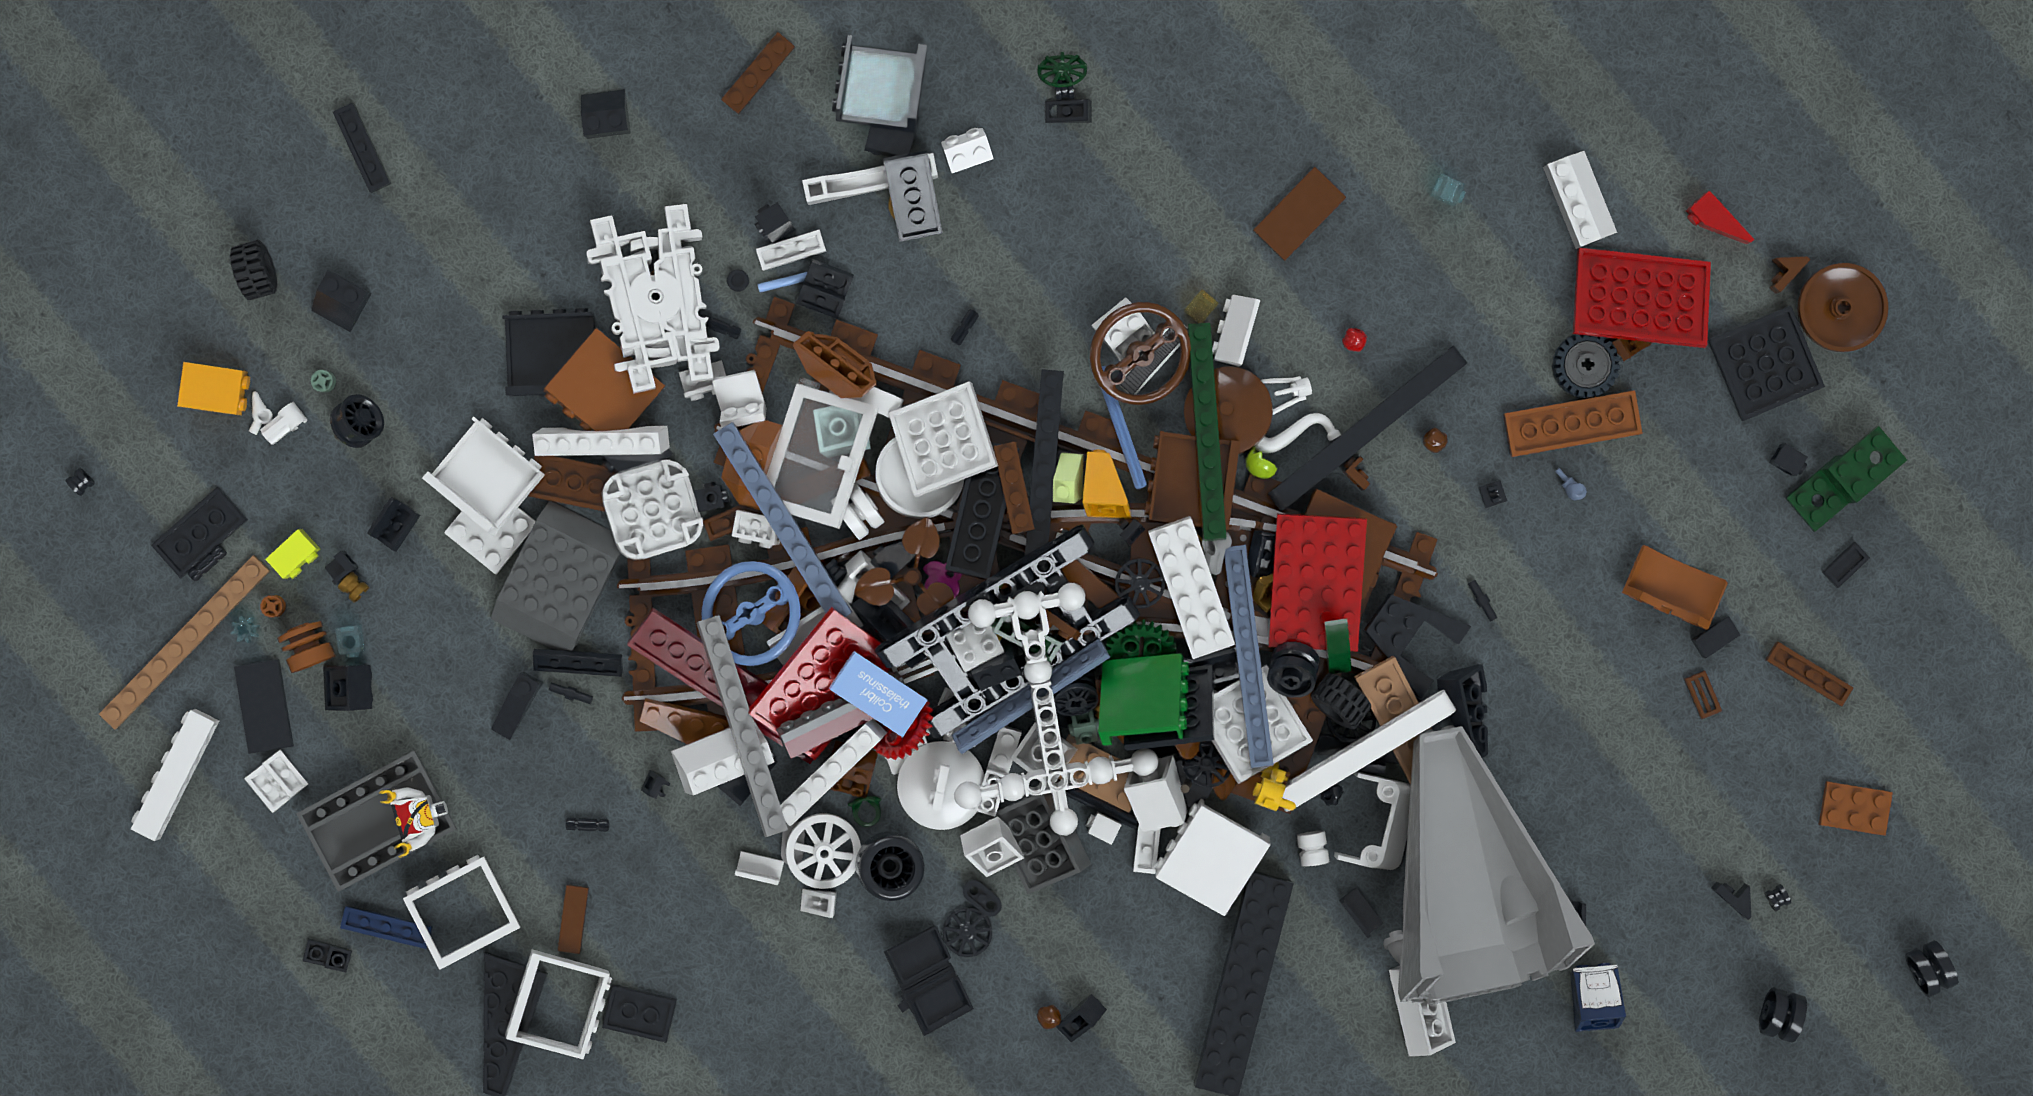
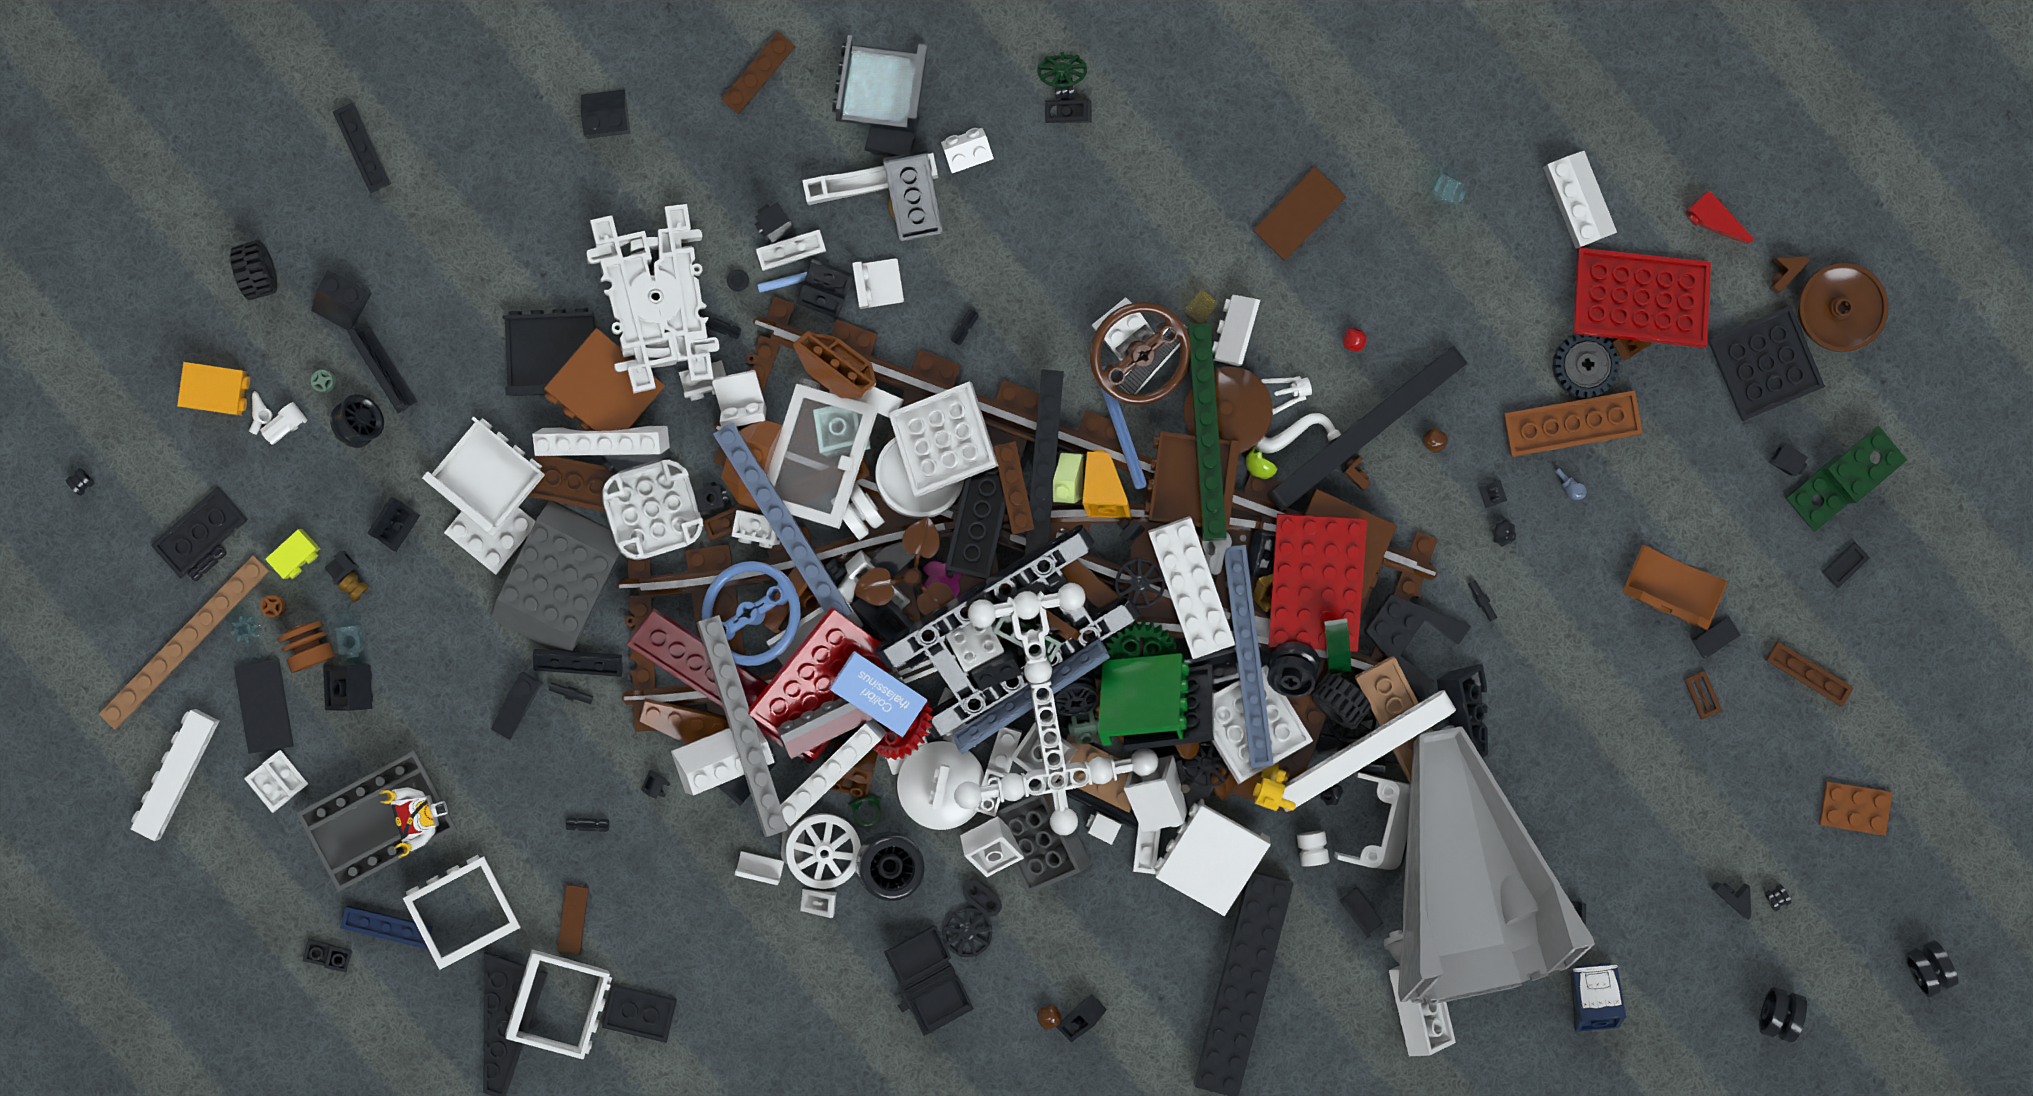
(382, 368): none -> black fence
(878, 283): none -> white bracket
(1504, 533): none -> black piece

